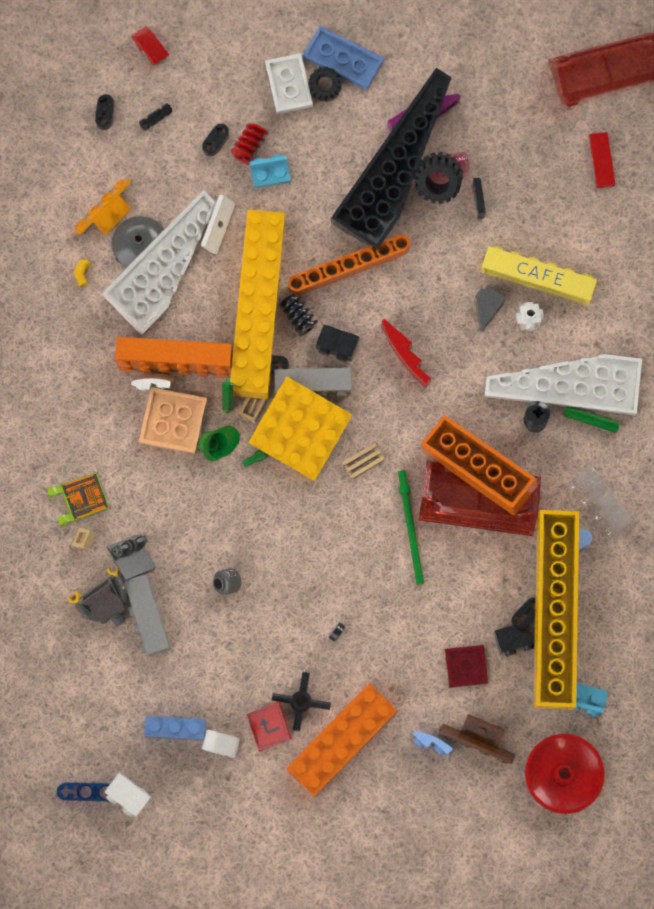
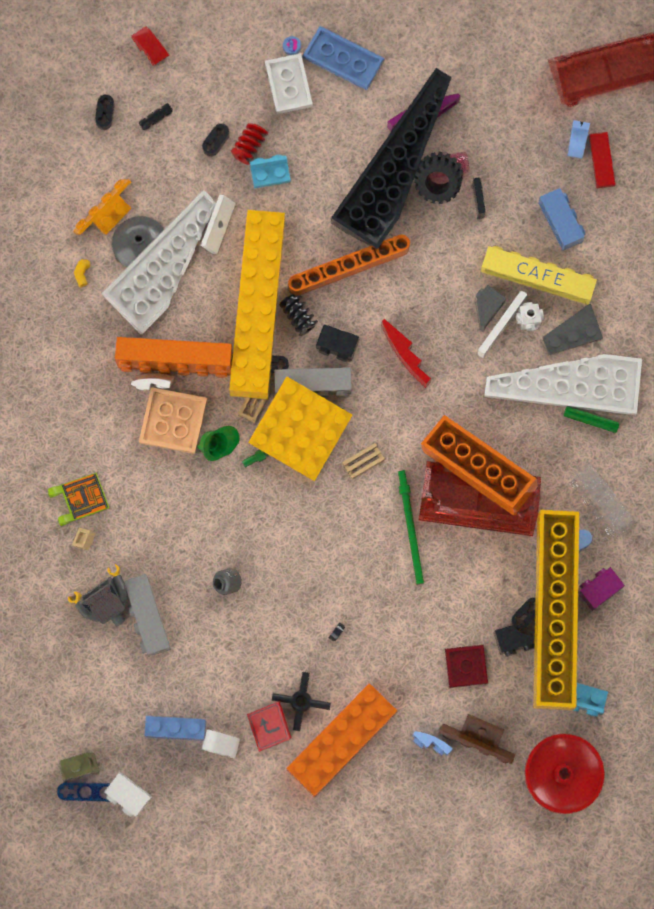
(78, 767): none -> olive torso
(131, 556): dark grey hinge -> none
(227, 395): green axle -> none
(291, 45): none -> medium blue tile
(317, 75): black tyre -> none
(501, 325): none -> white tile
(542, 412): black piece -> none
(562, 219): none -> medium blue brick
(574, 332): none -> dark grey wing
(578, 139): none -> light blue leg
(601, 588): none -> magenta brick

